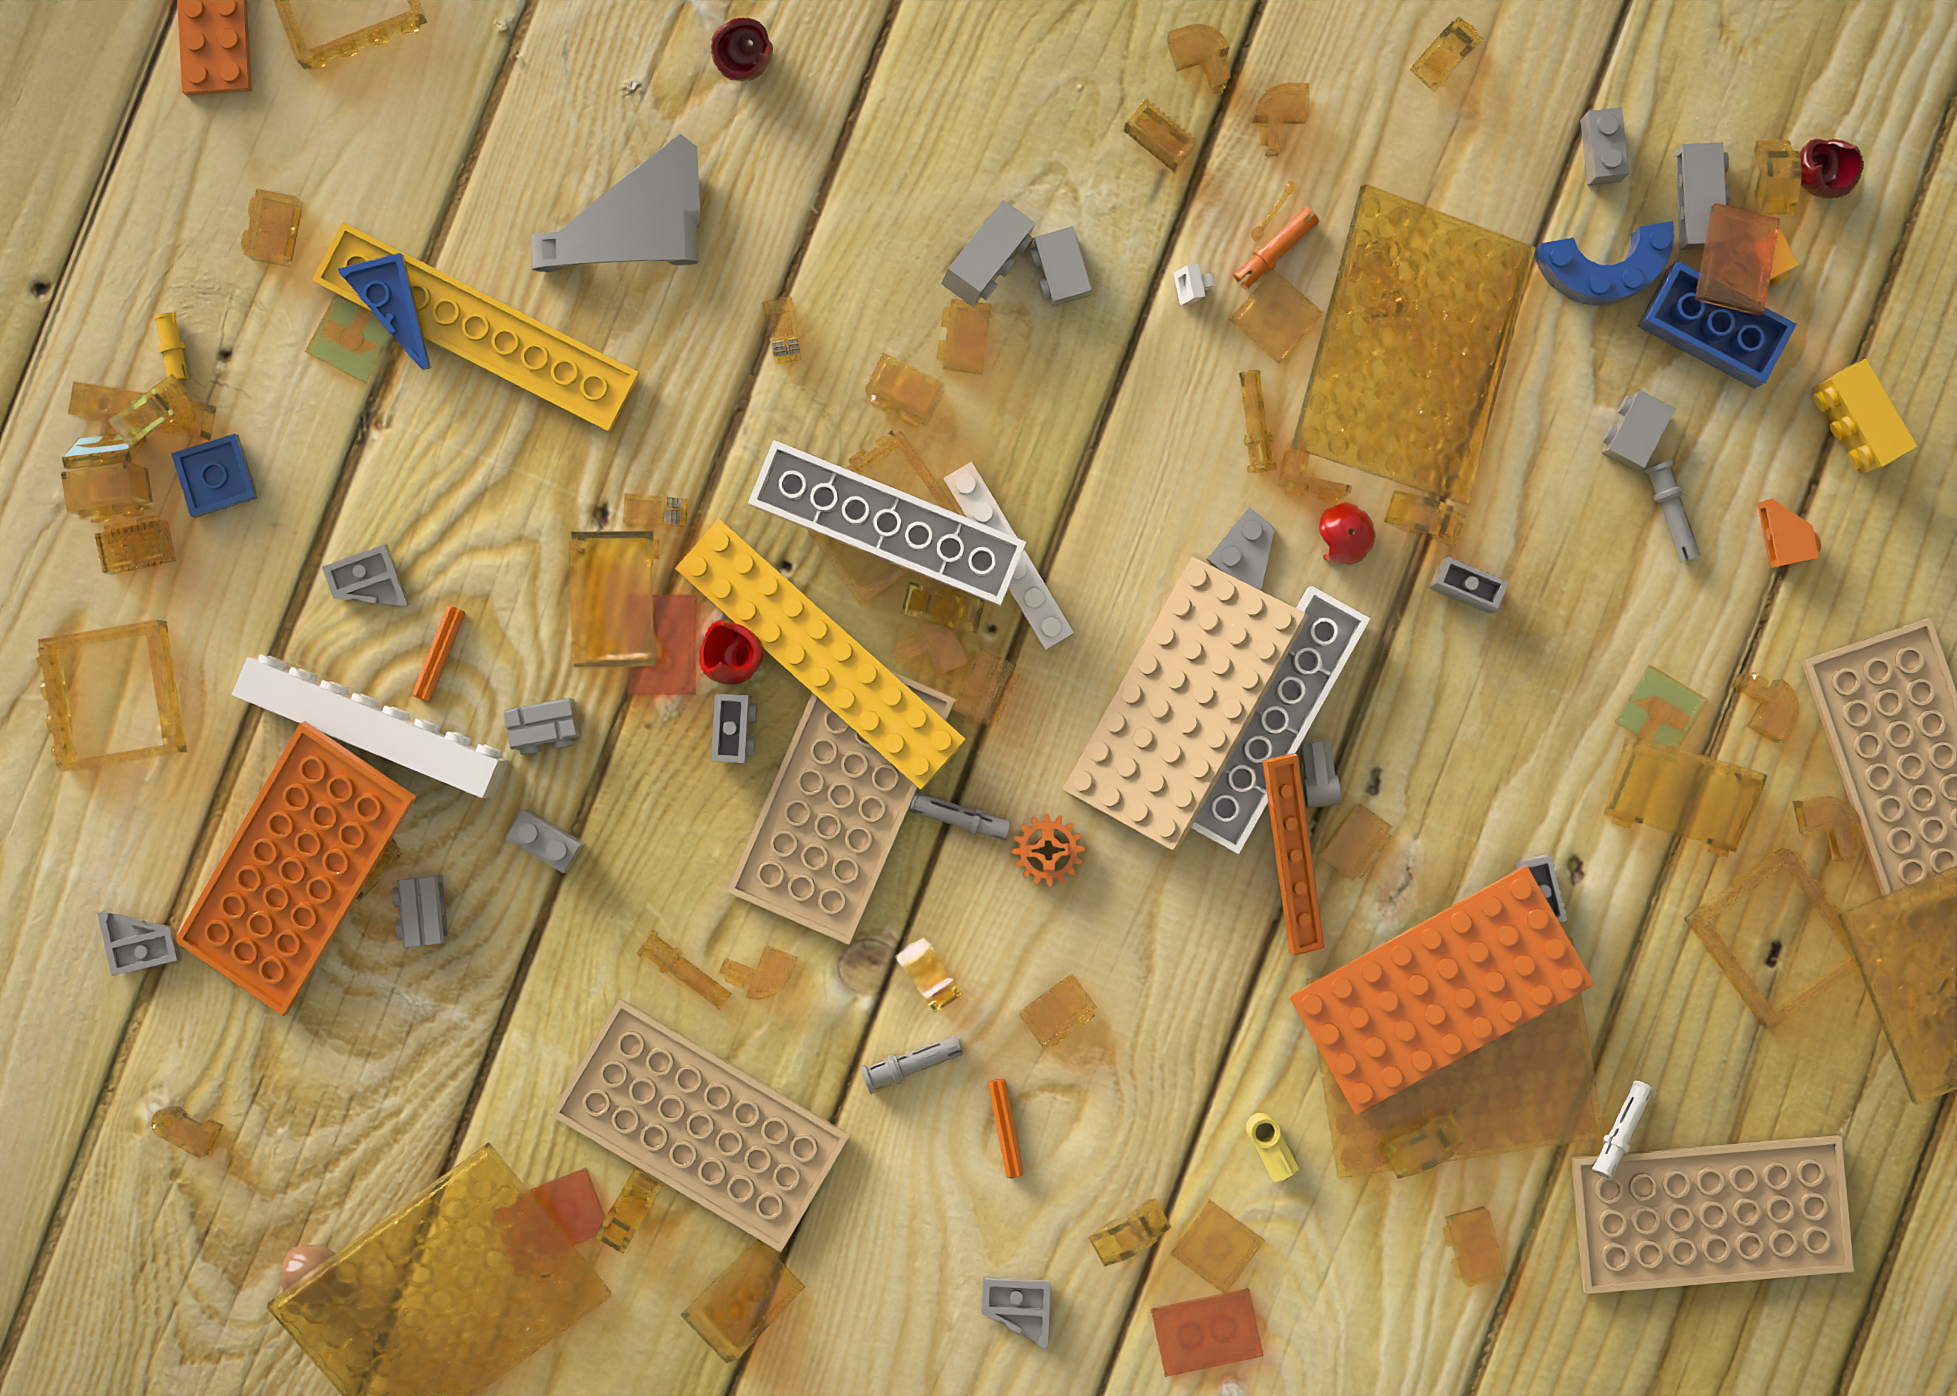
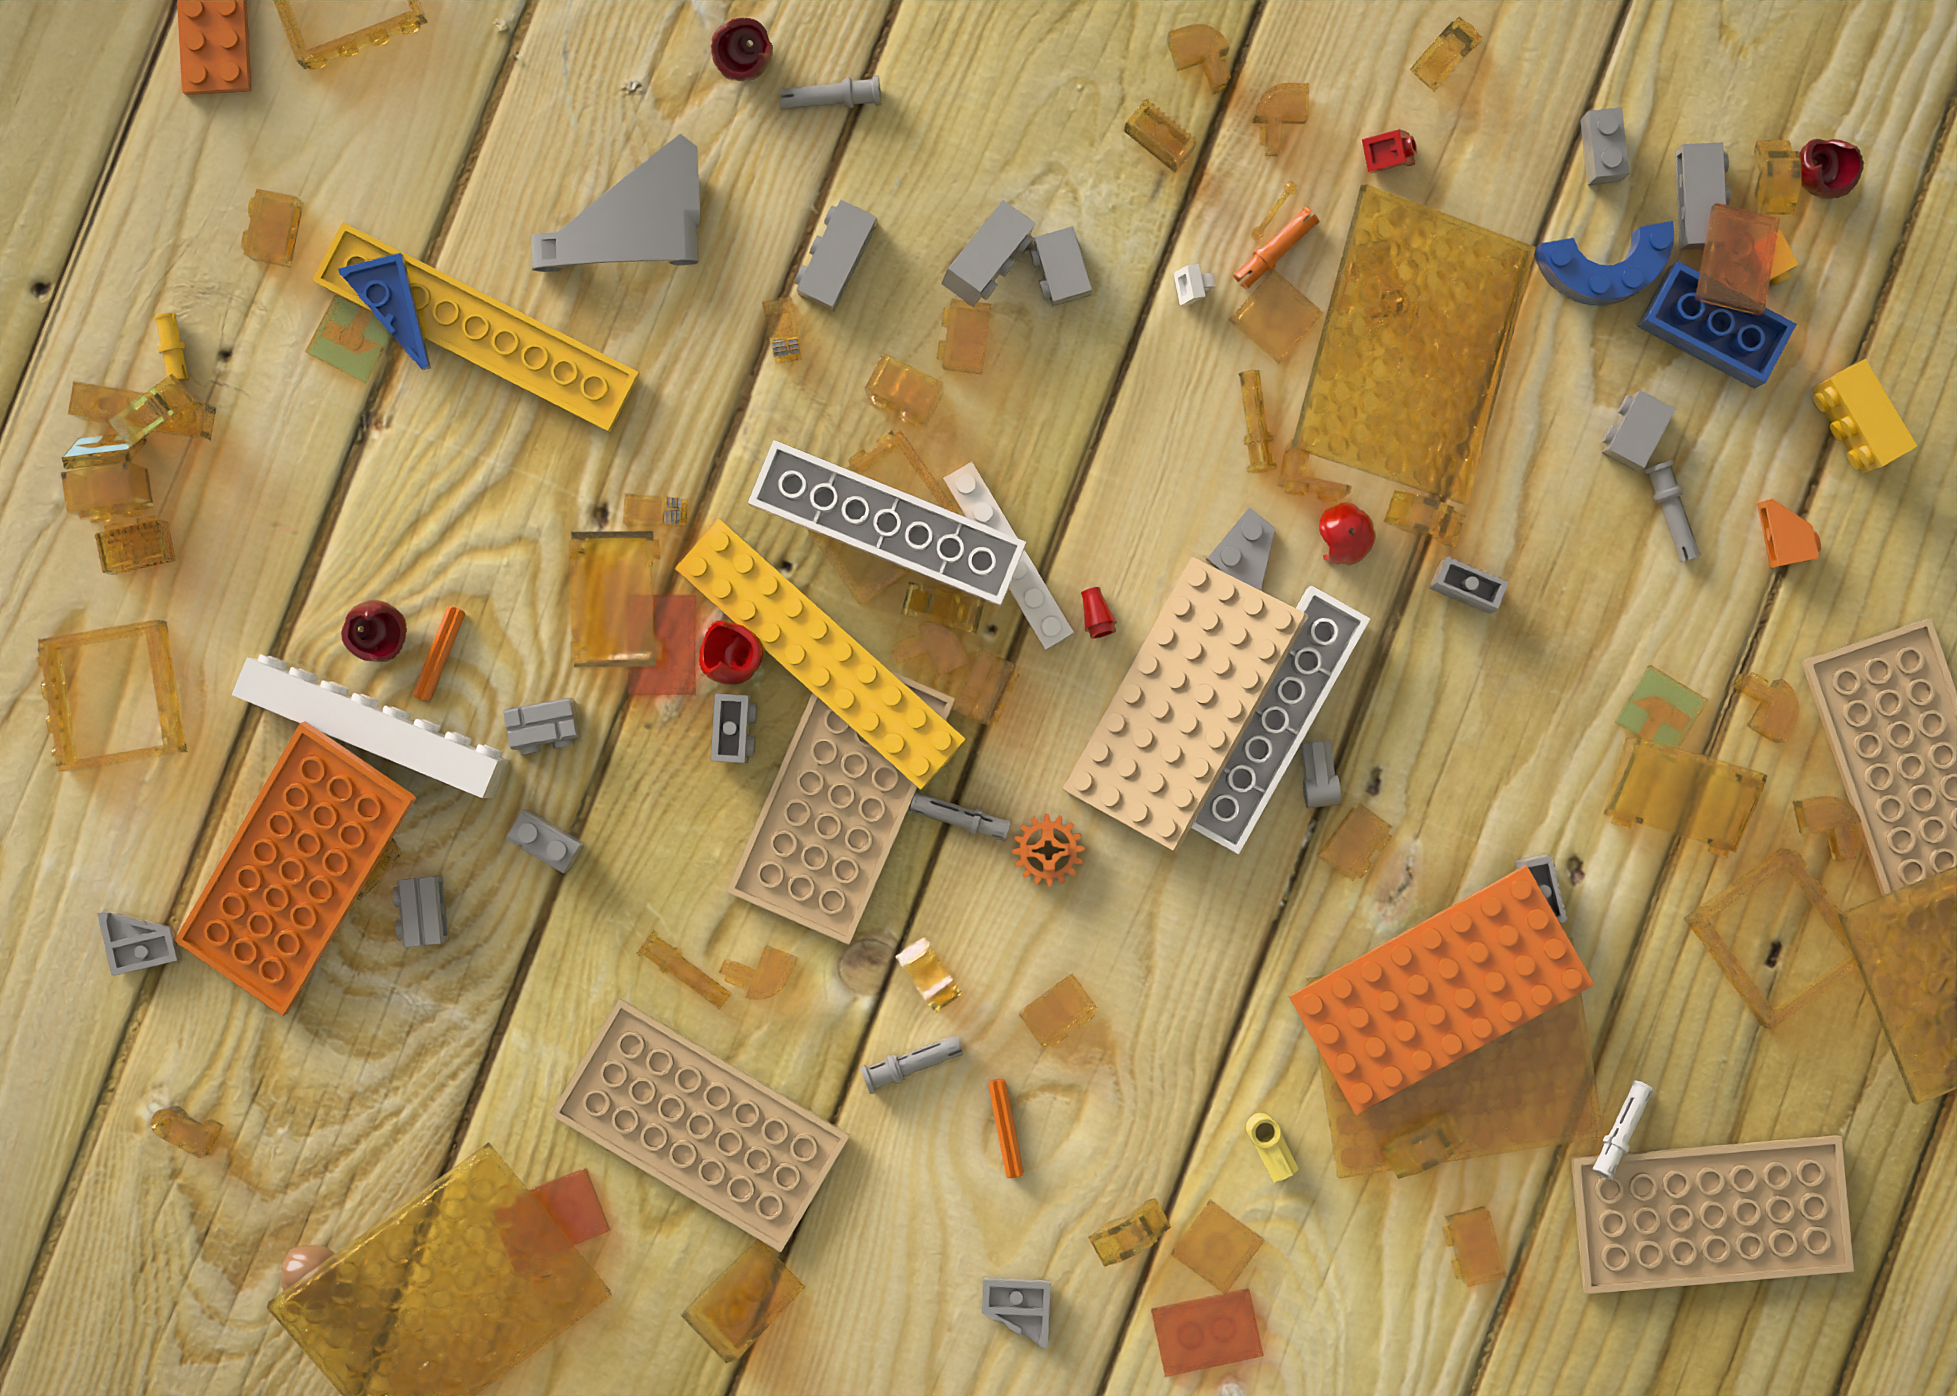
(214, 475): blue plate -> none
(367, 578): light grey wing -> none
(380, 631): none -> dark red piece
(629, 1211): clear yellow brick -> none
(835, 255): none -> light grey brick
(847, 93): none -> light grey pin
(1097, 615): none -> red cone
(1293, 854): orange tile -> none
(1389, 150): none -> red bracket

